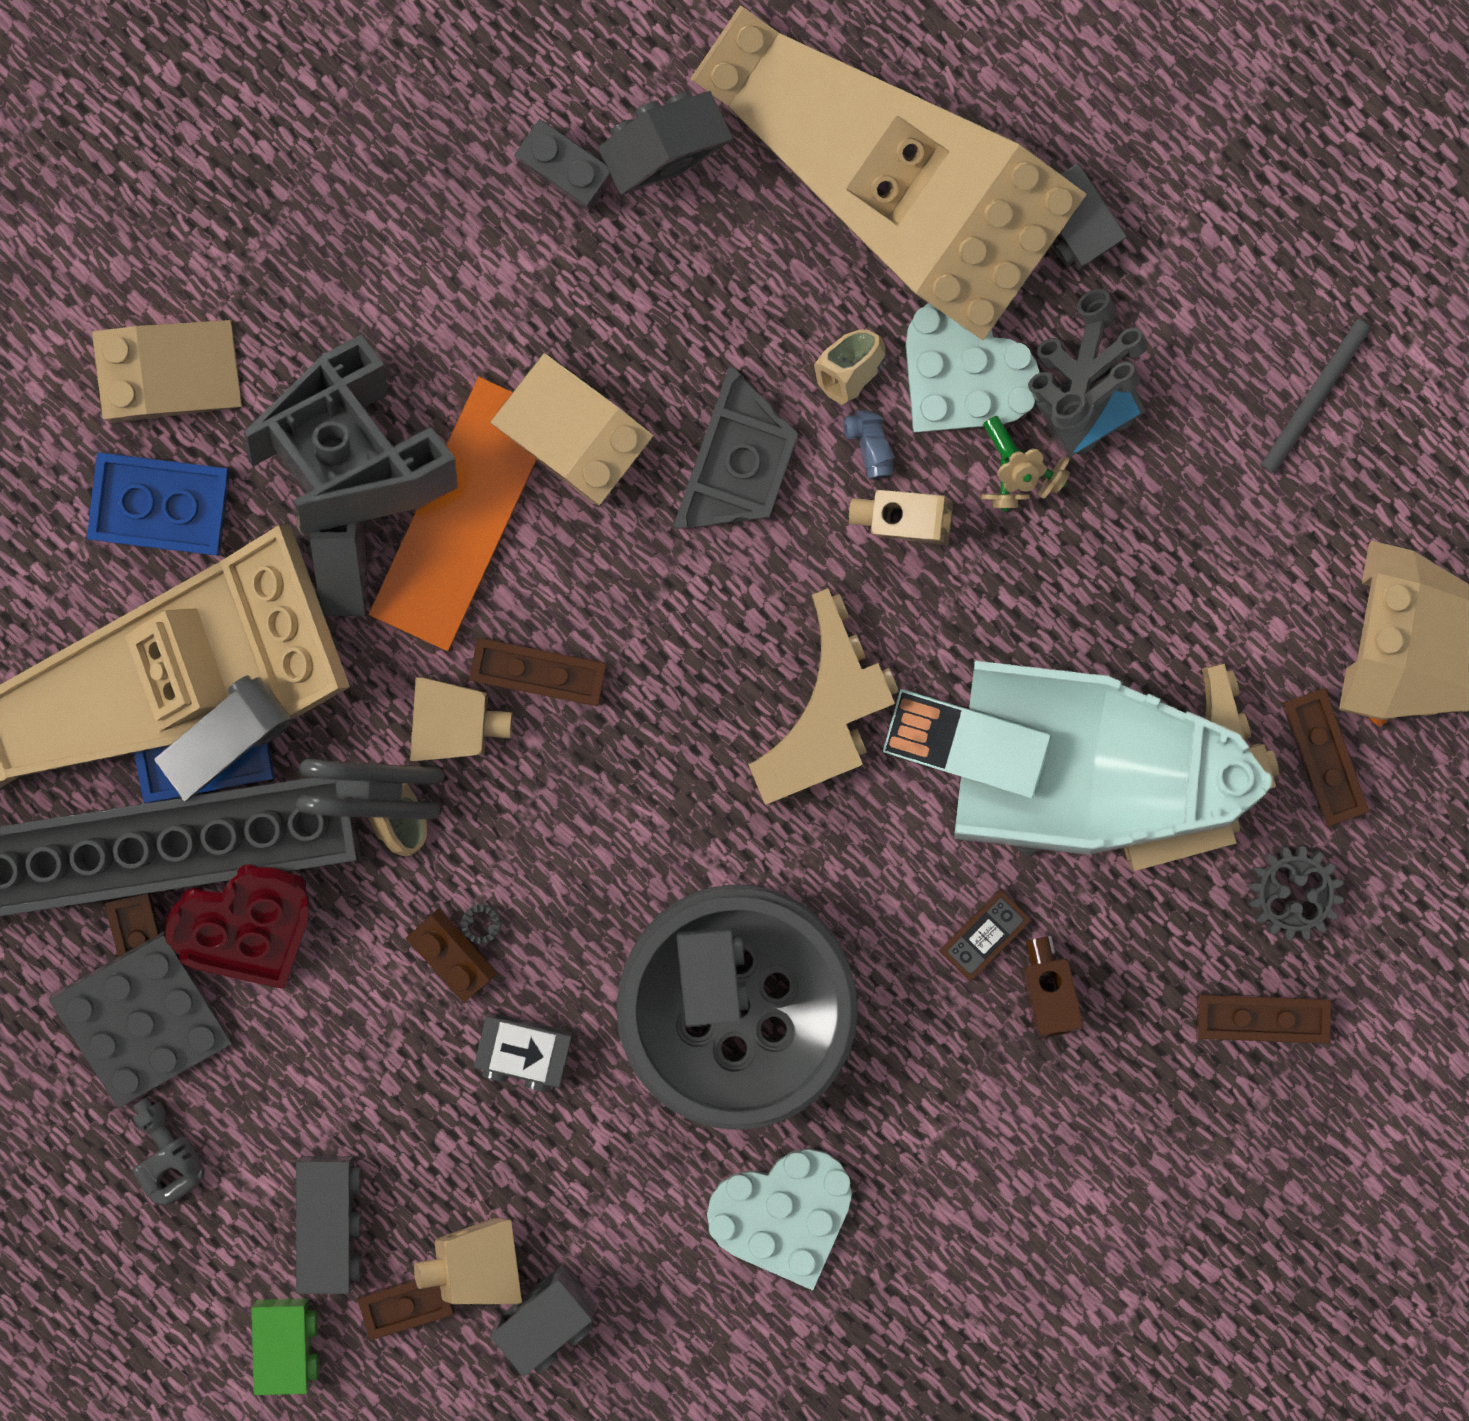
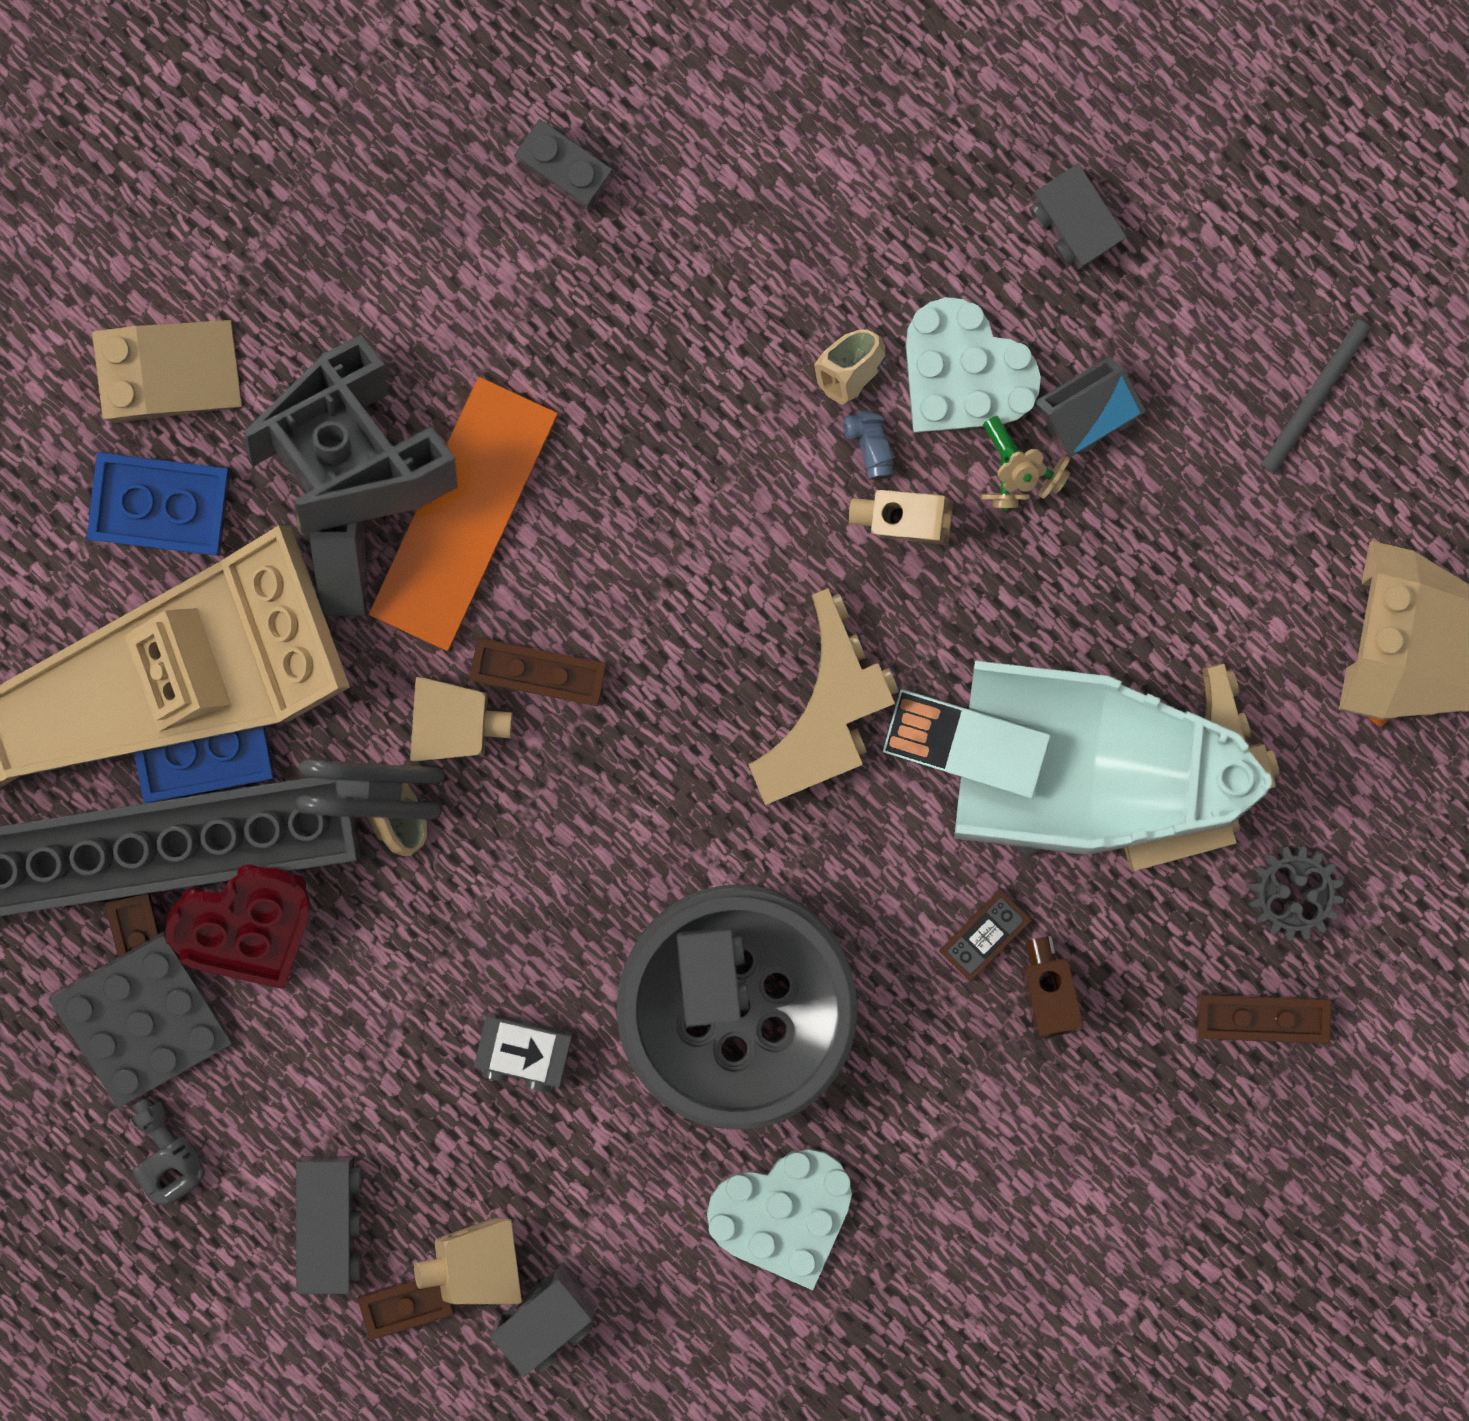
(233, 727): door -> none
(283, 1346): bright green brick -> none
(451, 955): reddish brown plate -> none
(469, 917): dark grey bush -> none
(571, 429): tan slope -> none
(664, 140): dark grey brick -> none
(738, 459): dark grey wing -> none
(958, 215): tan wing -> none
(1077, 408): dark grey plant -> none
(1325, 757): reddish brown plate -> none

